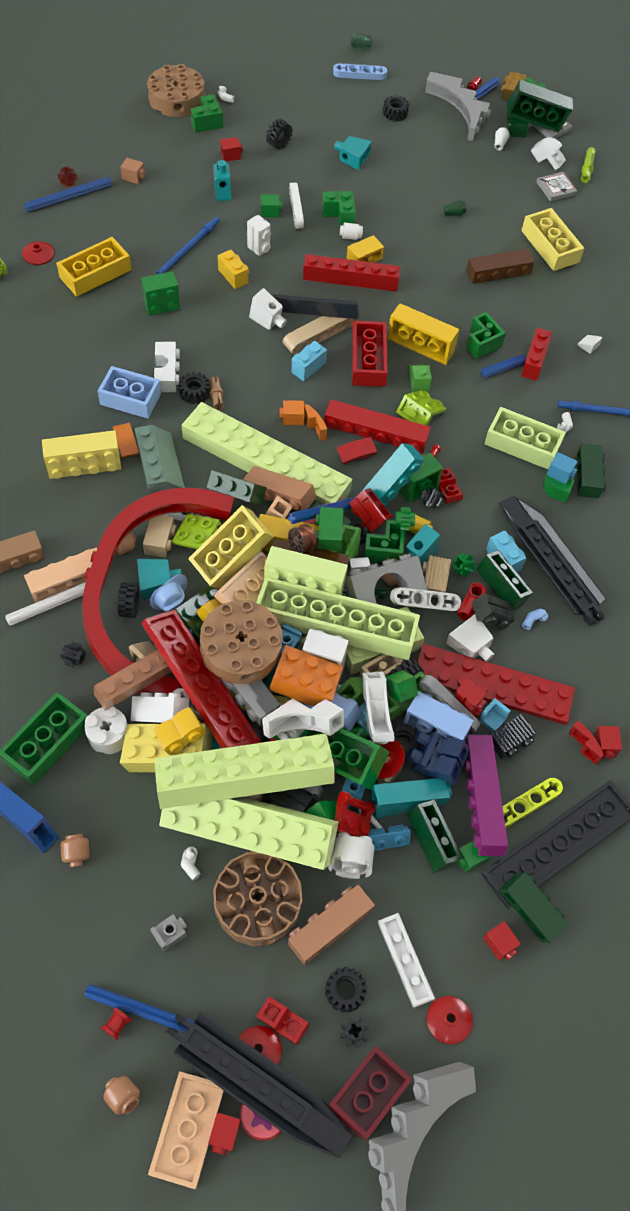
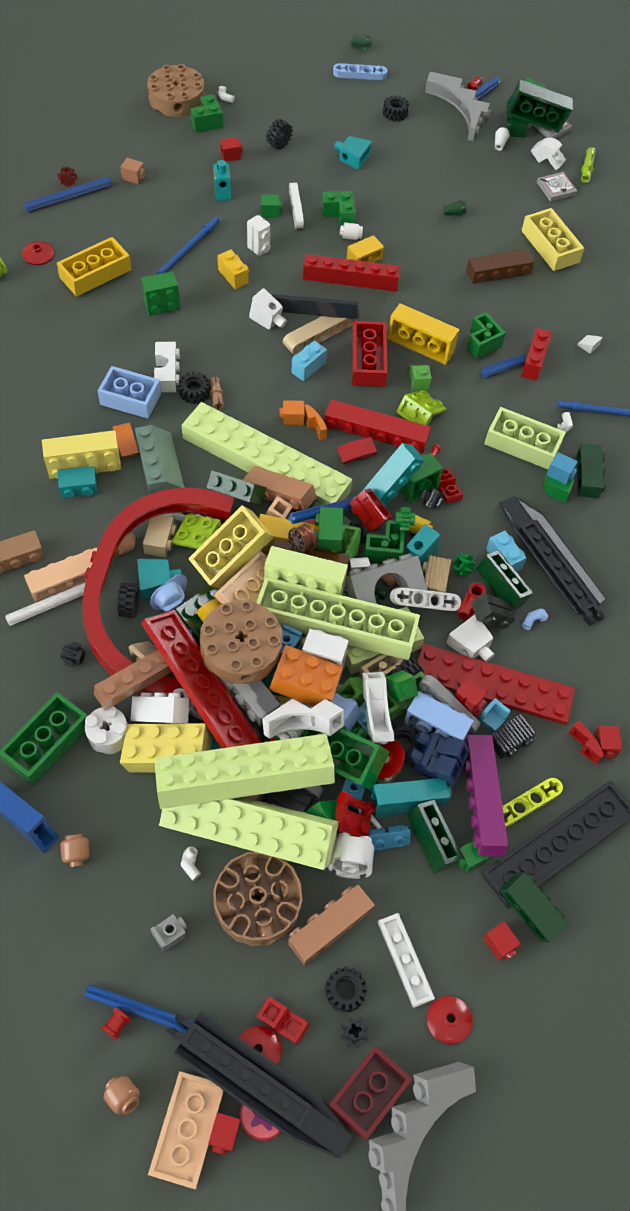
(77, 482): none -> teal brick
(179, 731): yellow brick -> none
(510, 83): pearl gold brick -> none

